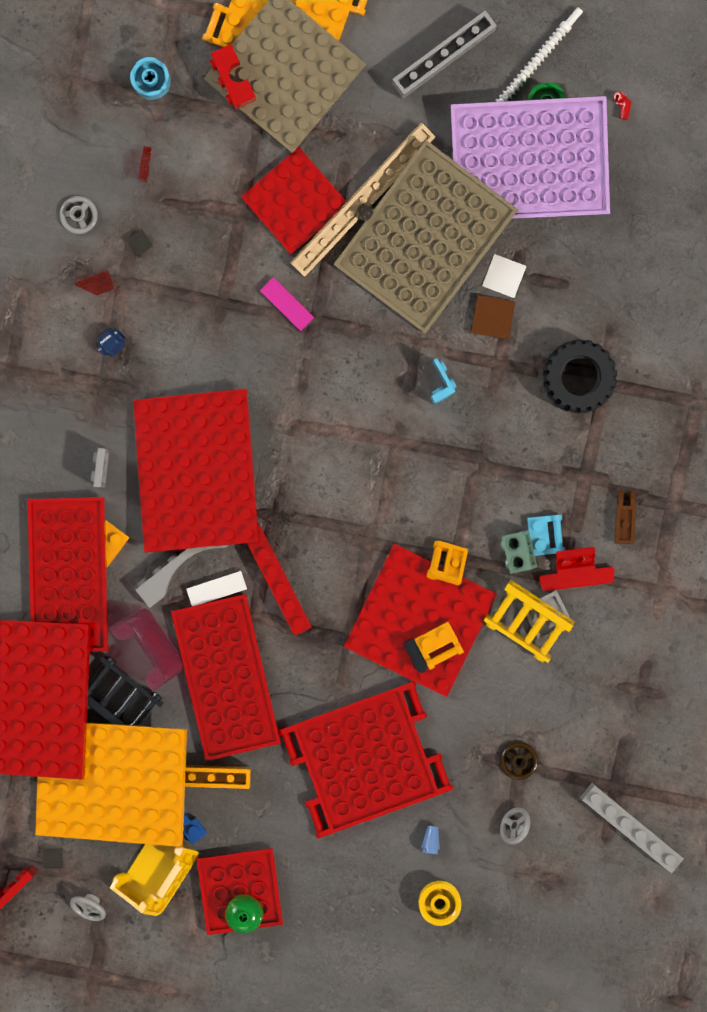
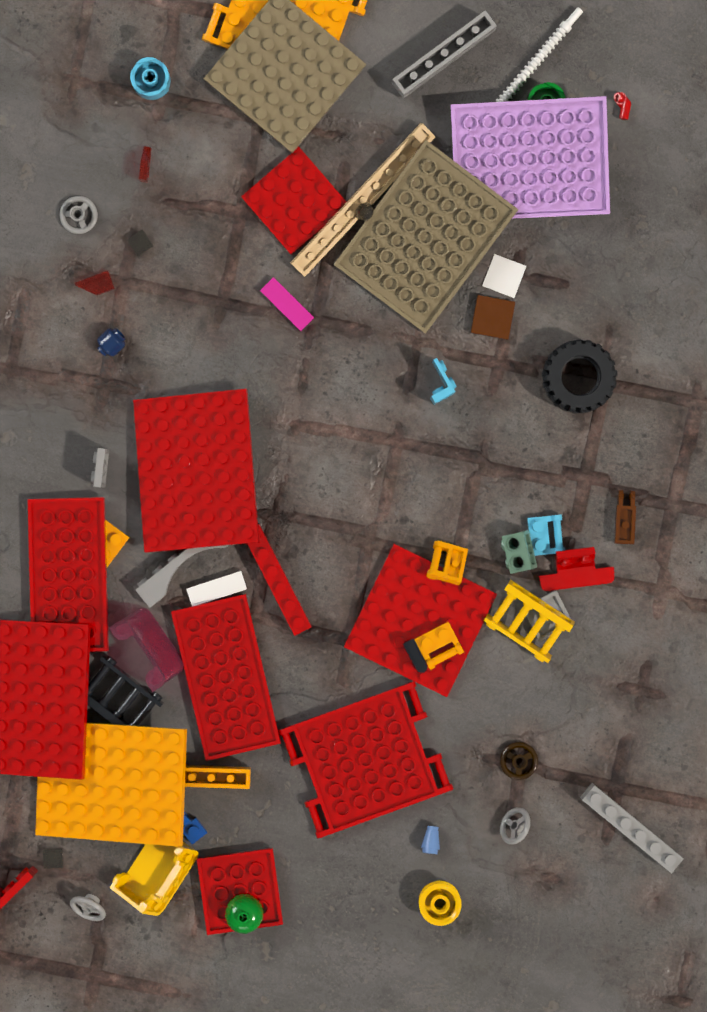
(224, 62): red arch -> none

